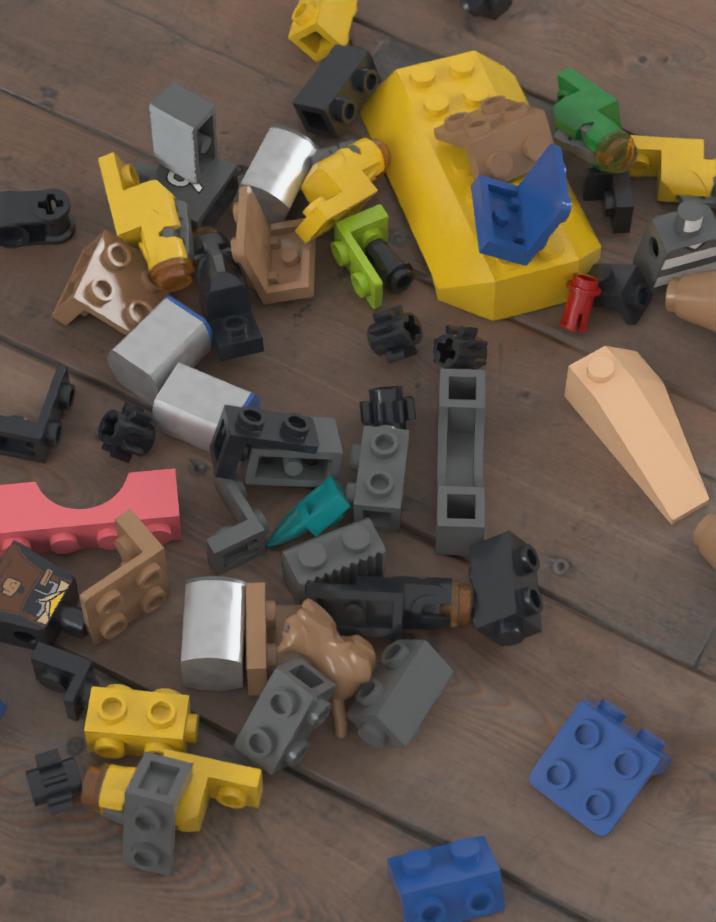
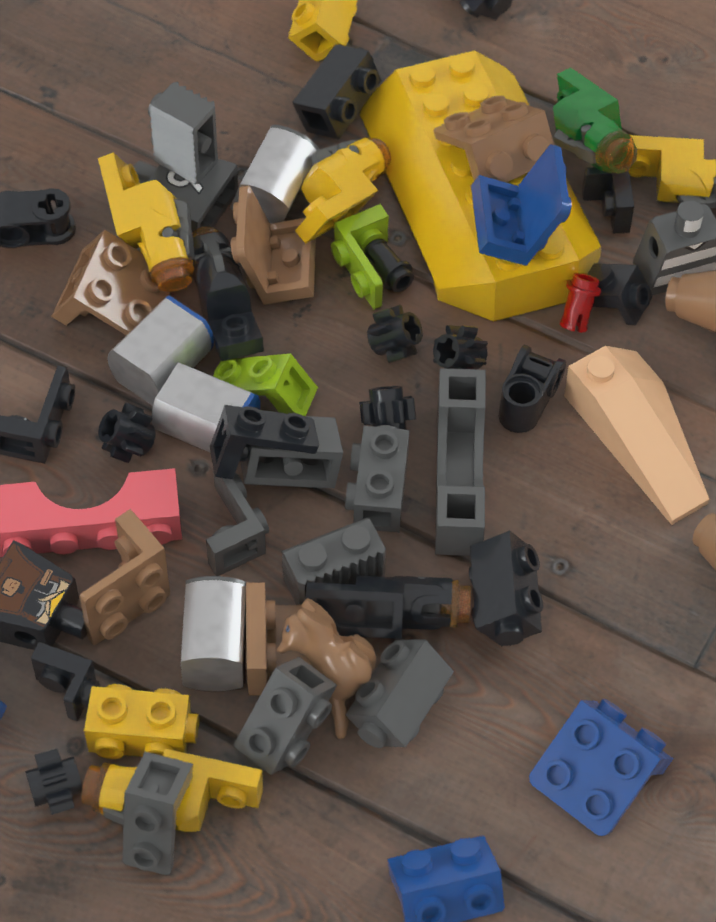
(271, 376): none -> lime bracket
(316, 512): teal plate -> none
(532, 384): none -> black piece

